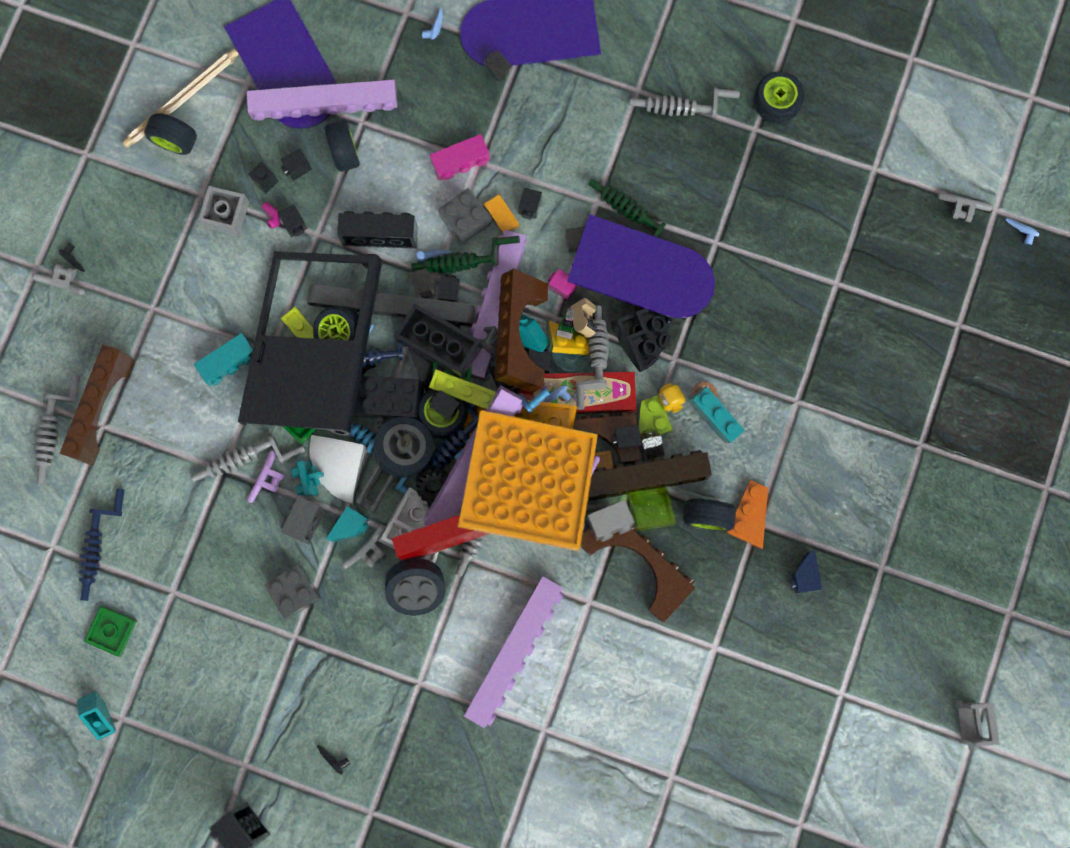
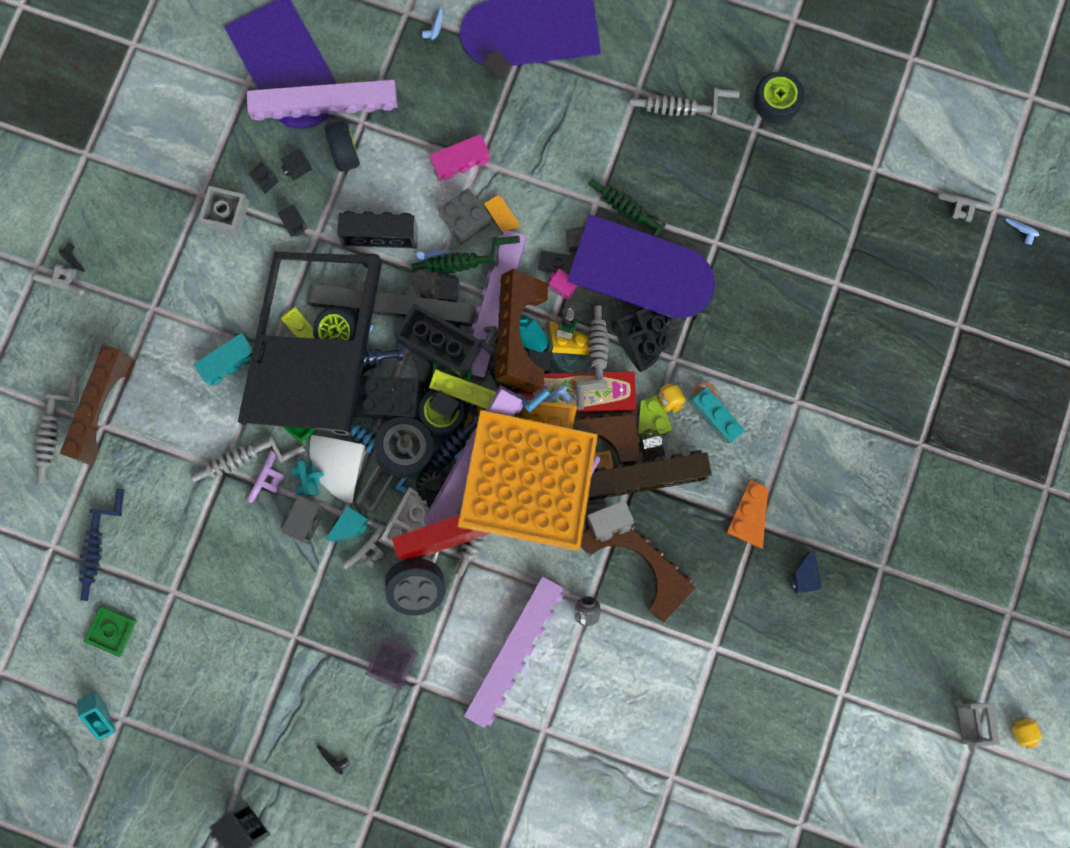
(170, 134): black wheel -> none
(184, 94): tan piece -> none
(274, 220): dark pink arm -> none
(292, 591): dark grey brick -> none
(392, 664): none -> clear purple brick
(529, 203): black brick -> none
(553, 261): none -> black plate
(583, 317): tan leg -> none
(587, 611): none -> dark grey head
(627, 437): black brick -> none
(651, 509): clear neon green plate -> none
(709, 514): black wheel -> none
(1026, 732): none -> yellow head

